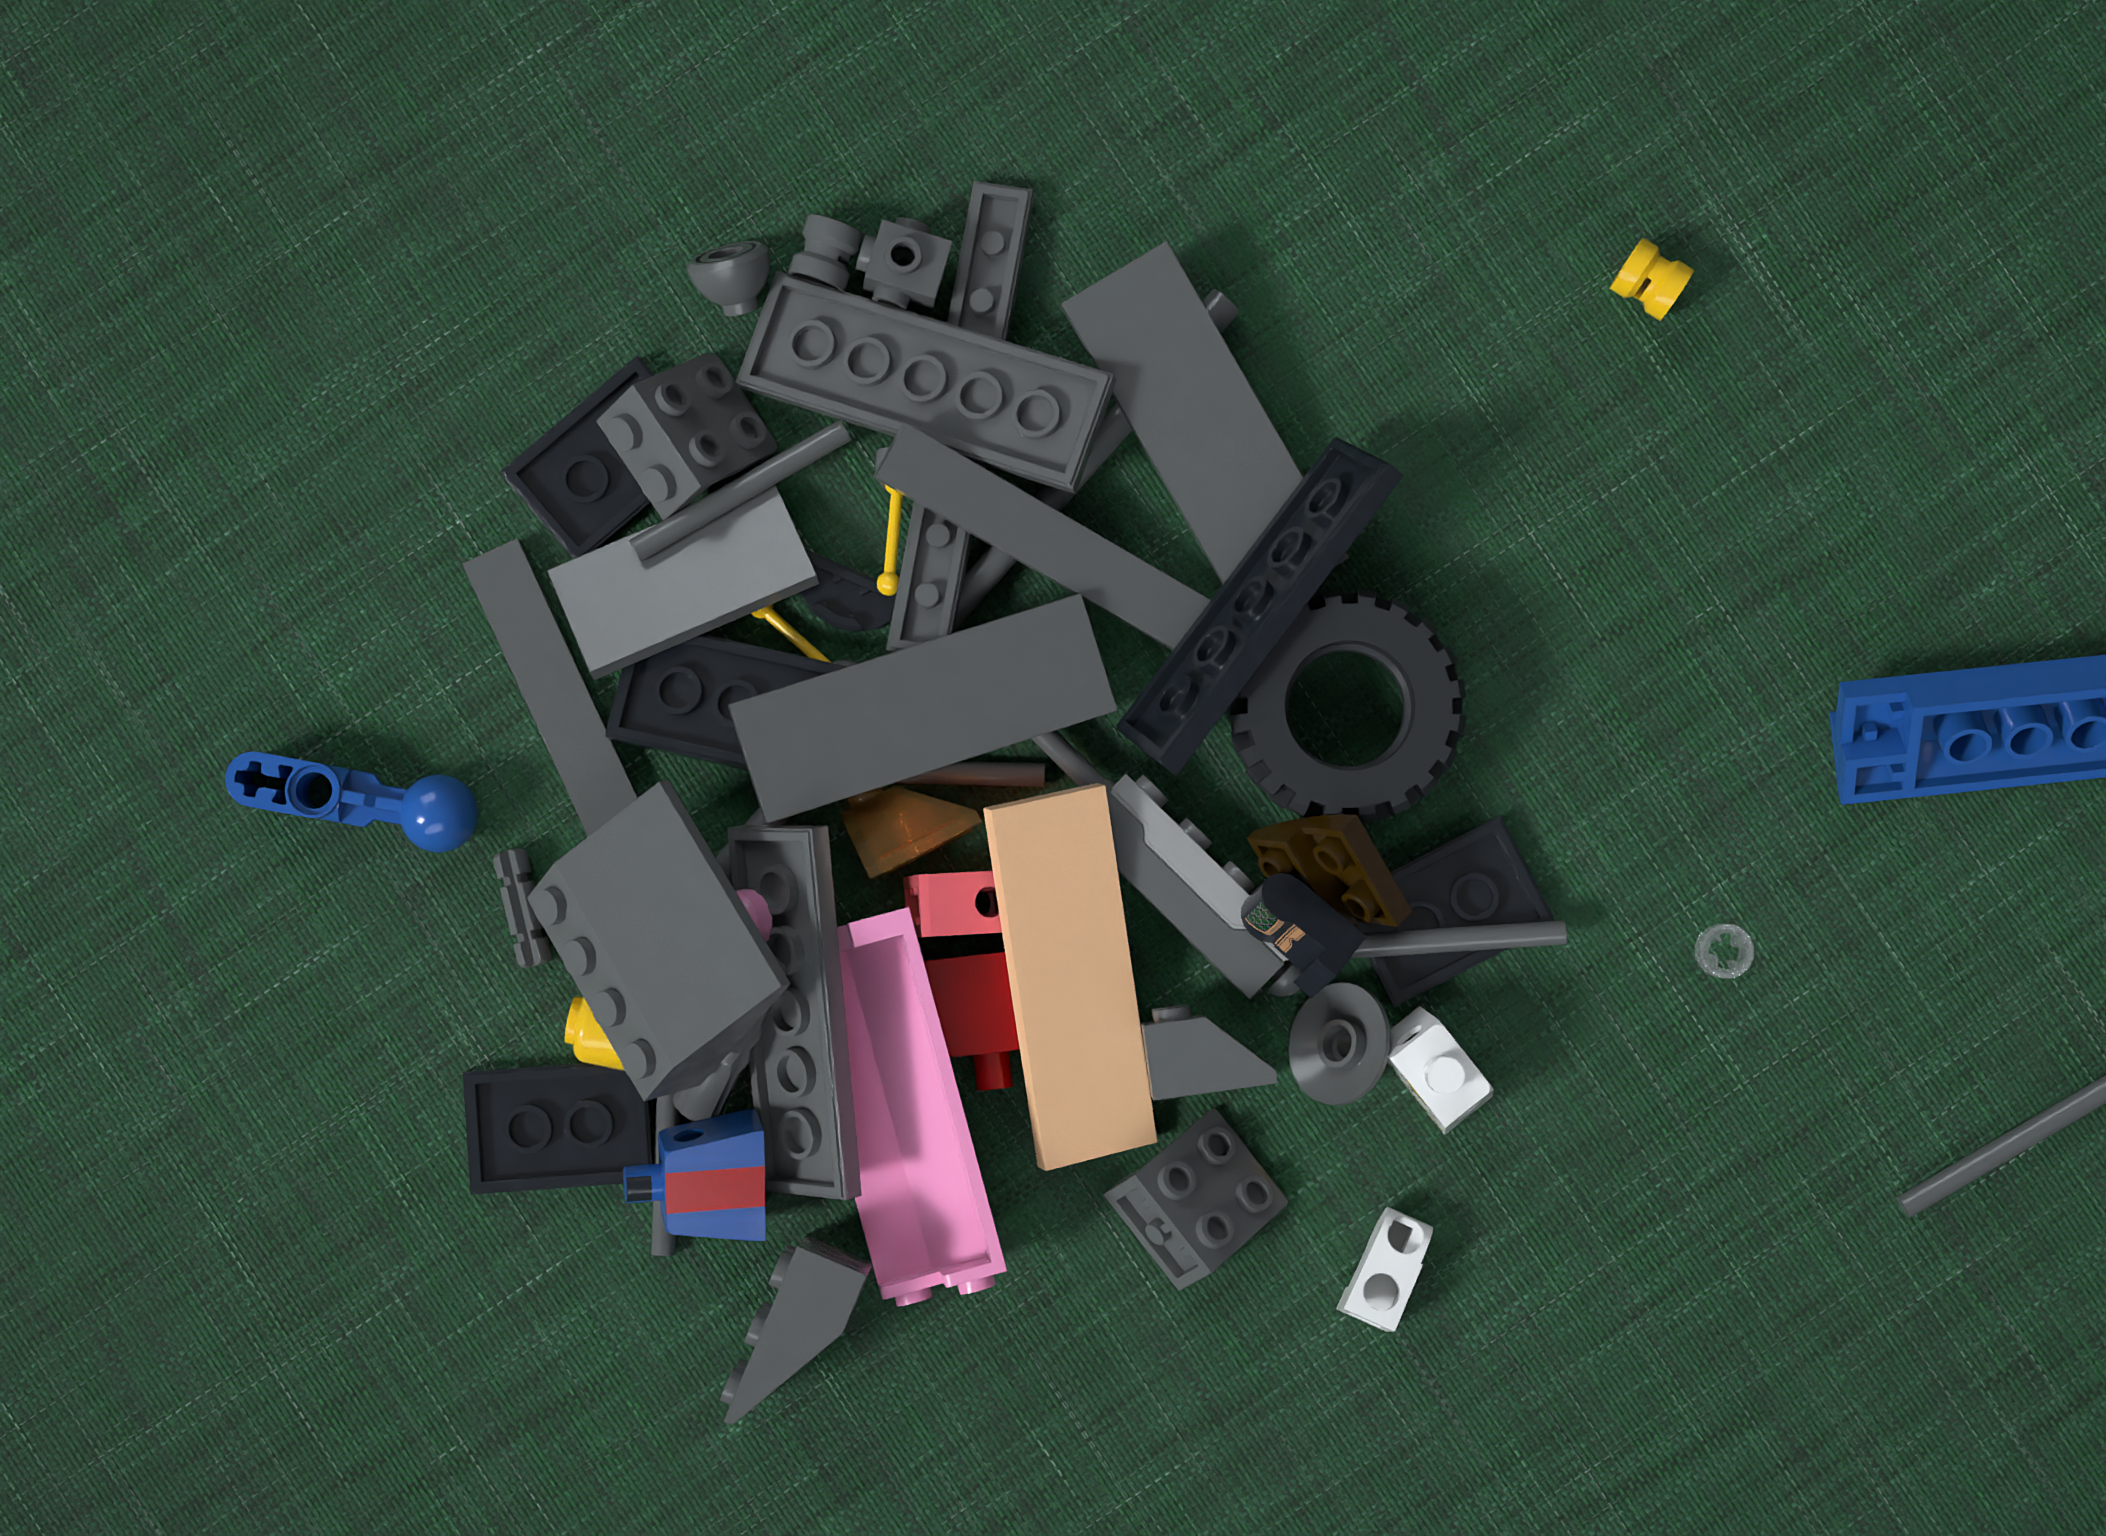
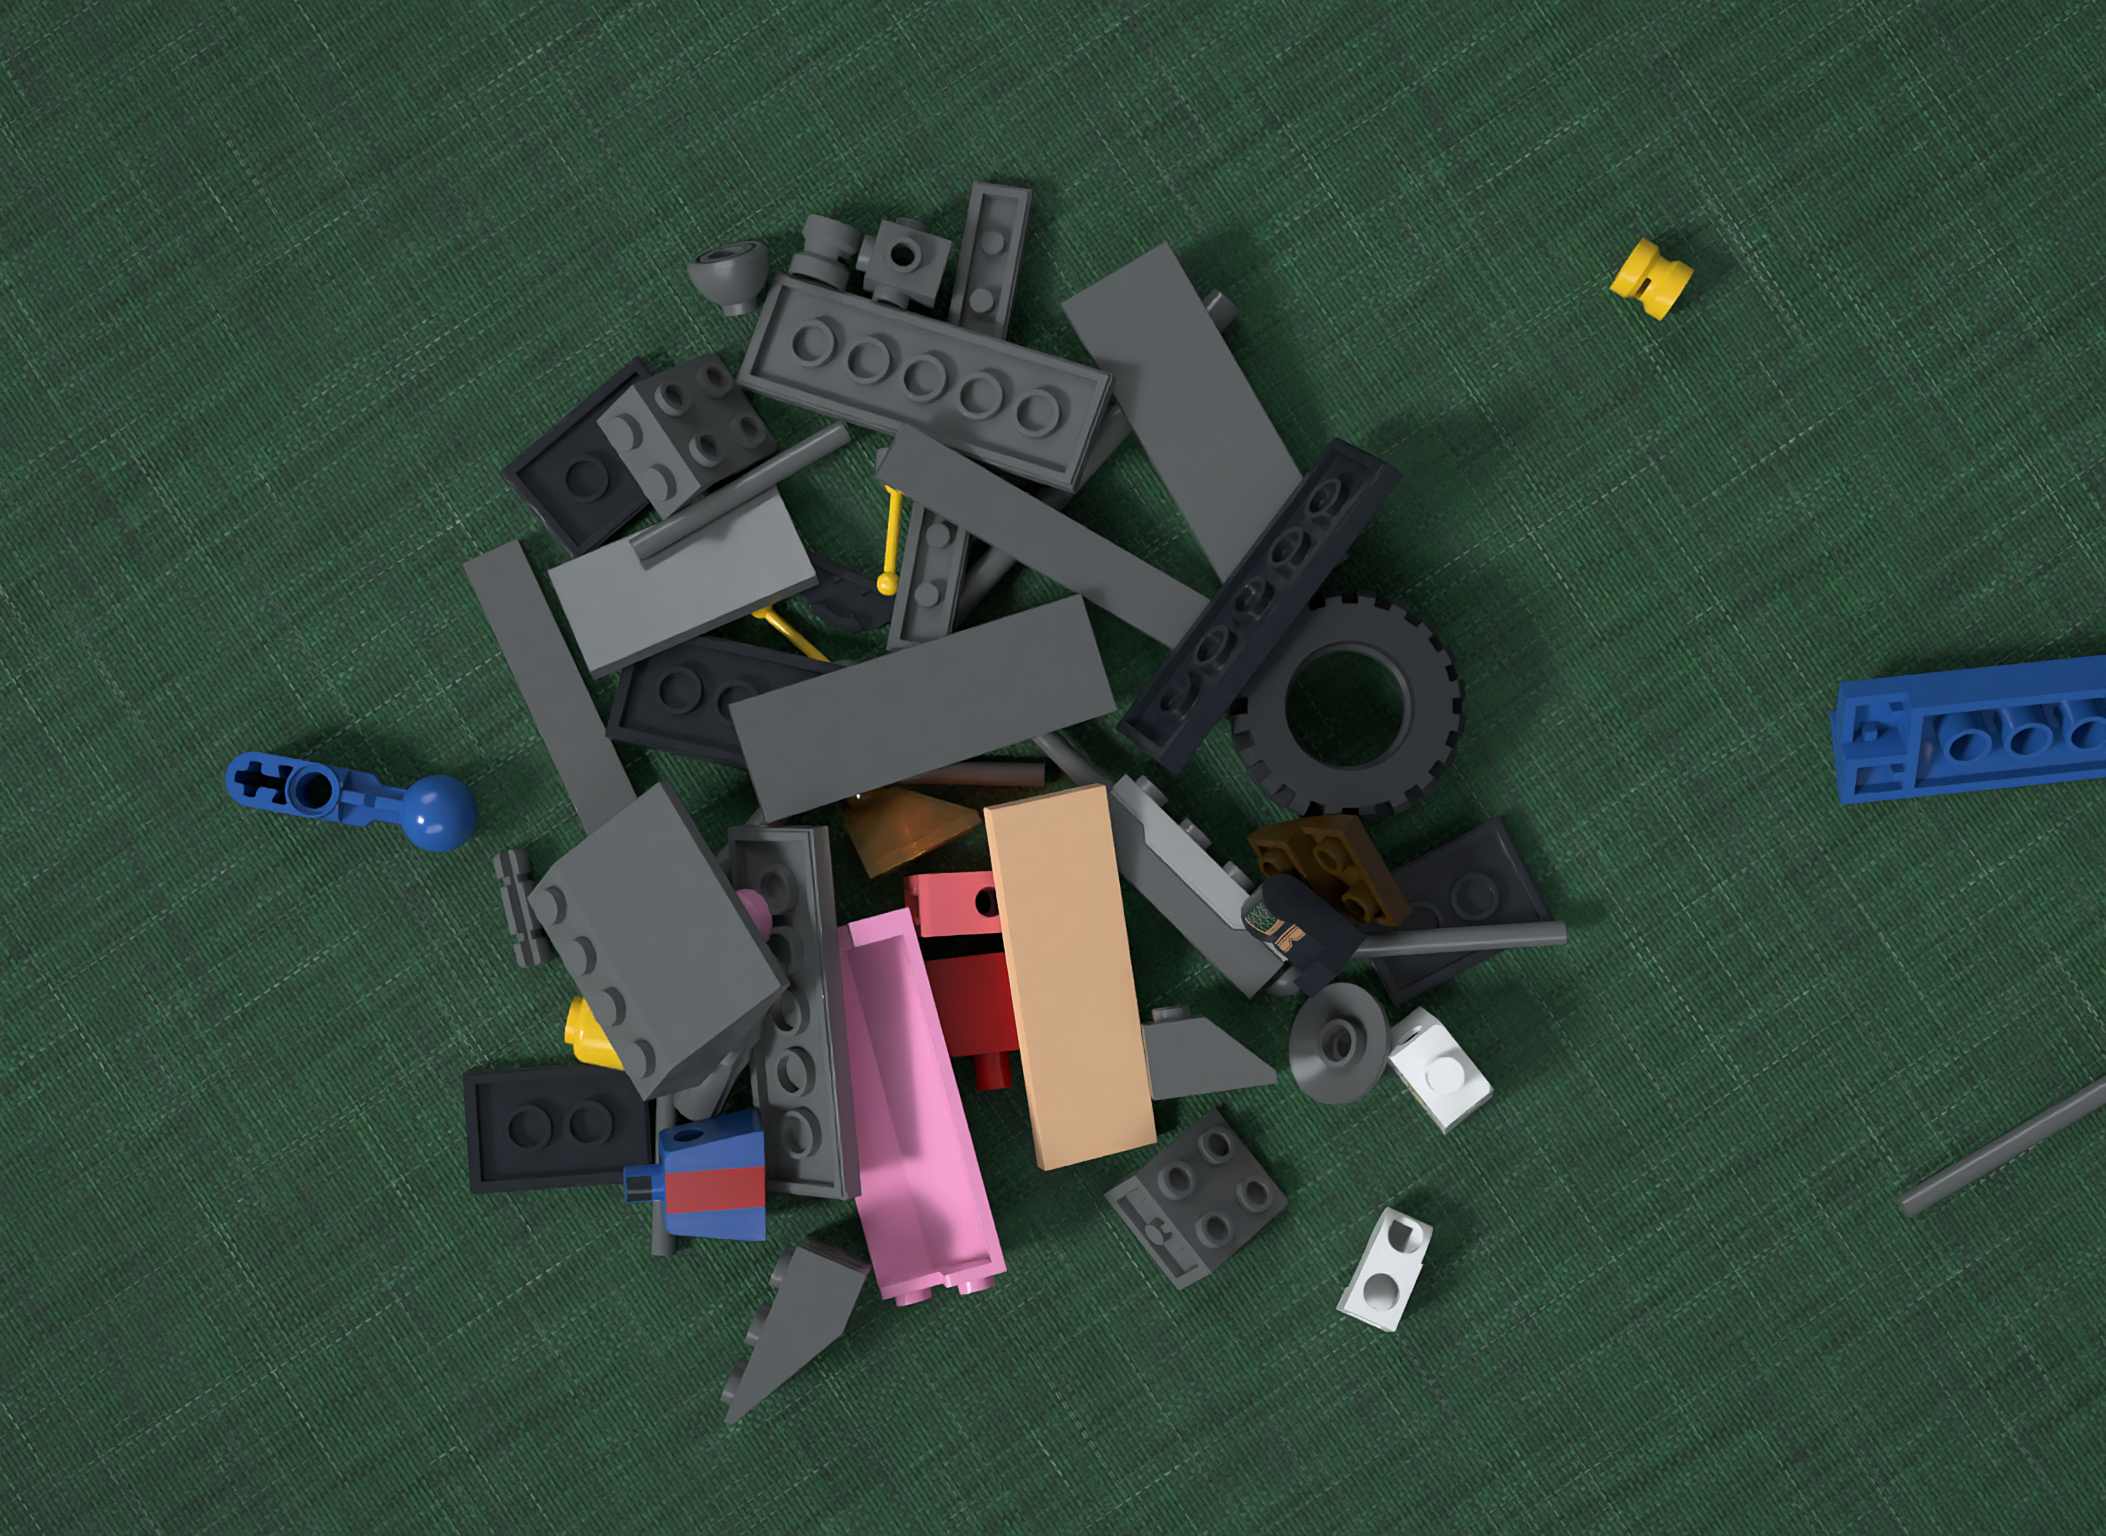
(1738, 939): clear bush -> none

